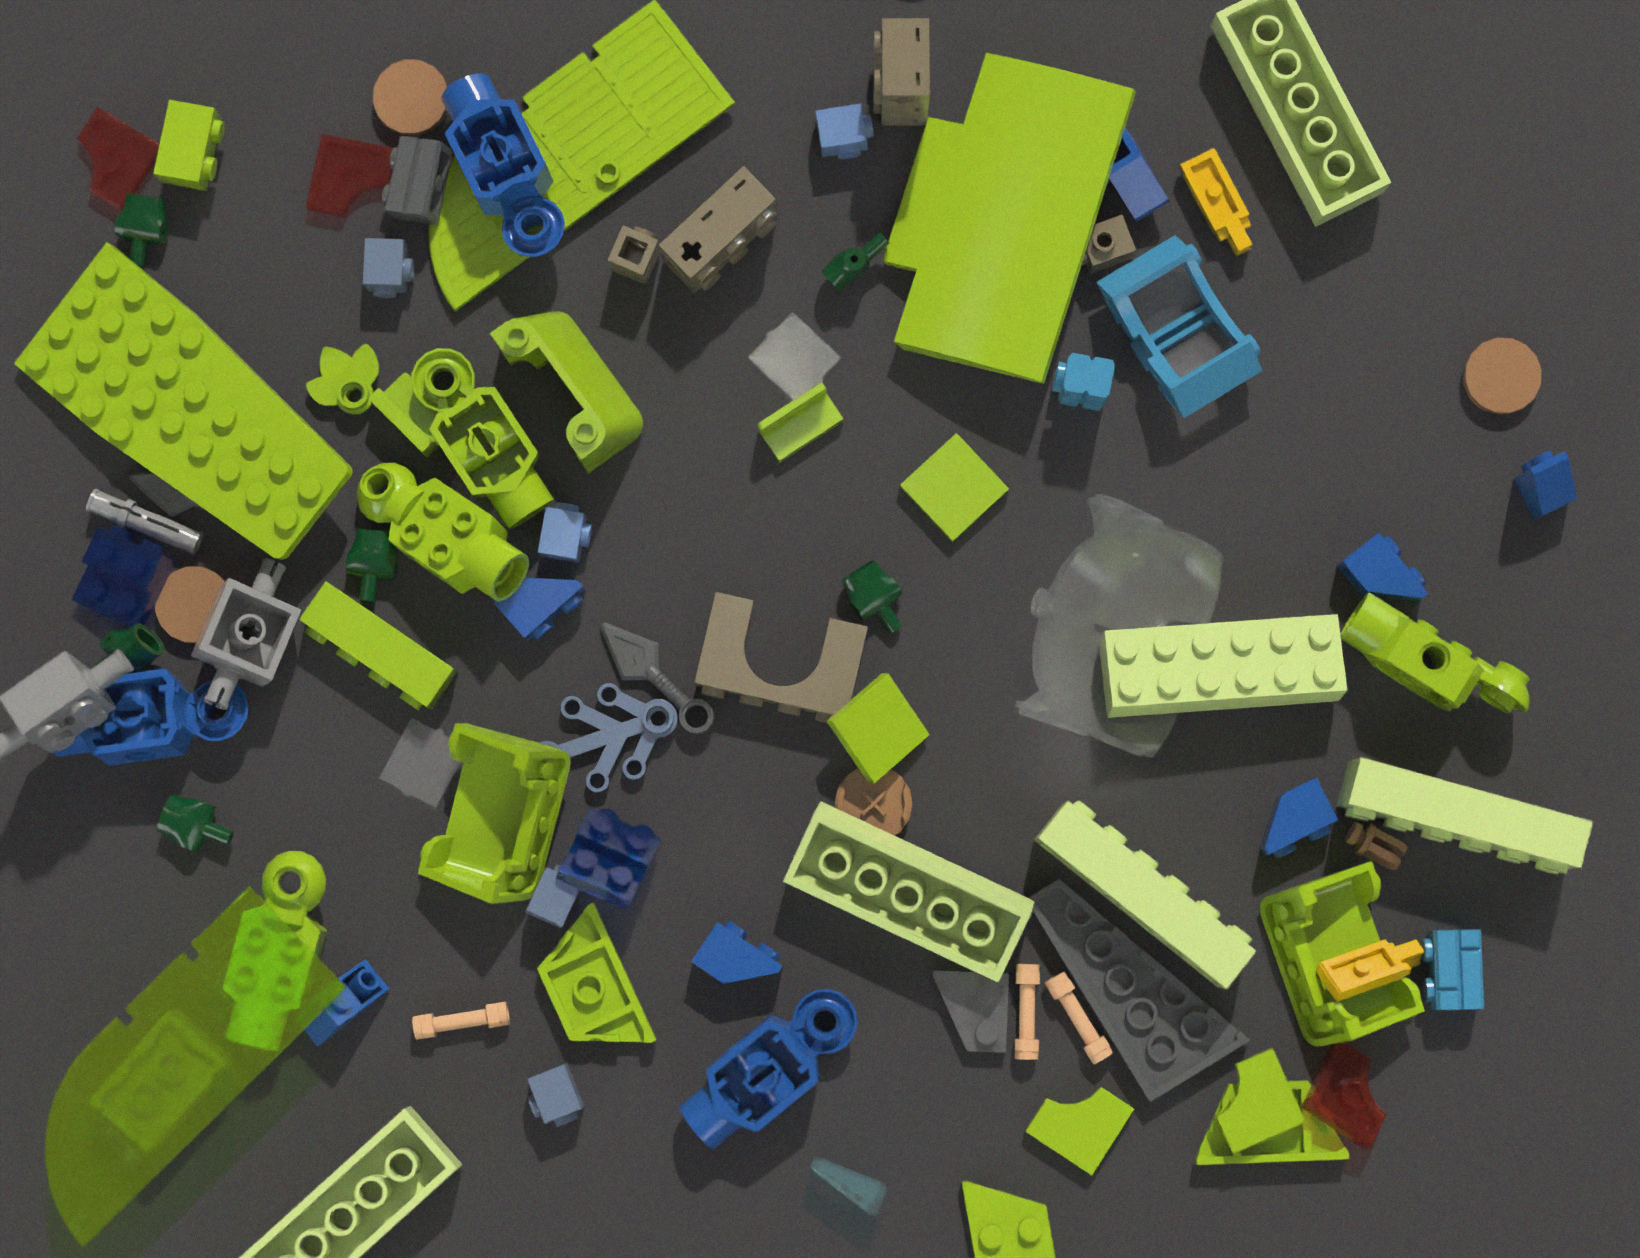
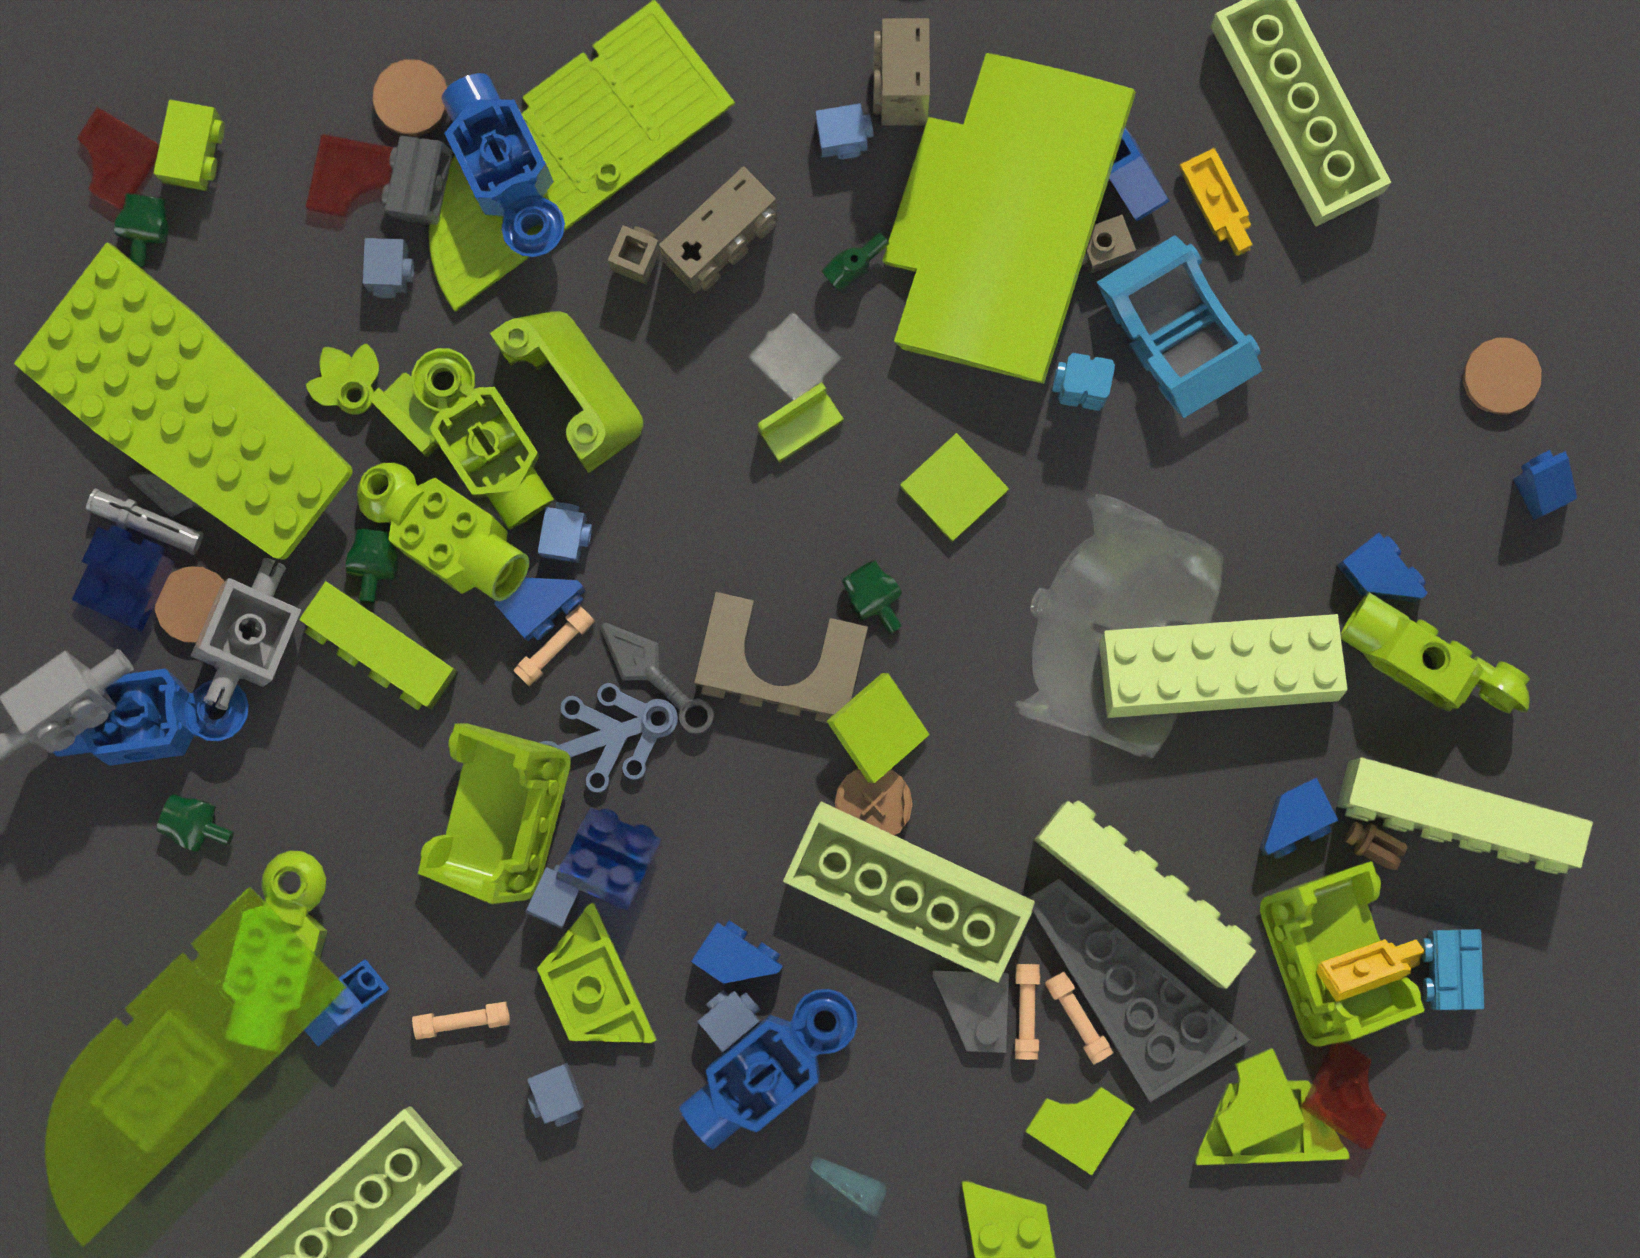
(136, 643): dark green piece -> none
(421, 763): clear piece -> none
(530, 669): none -> light nougat bar
(729, 1017): none -> sand blue brick

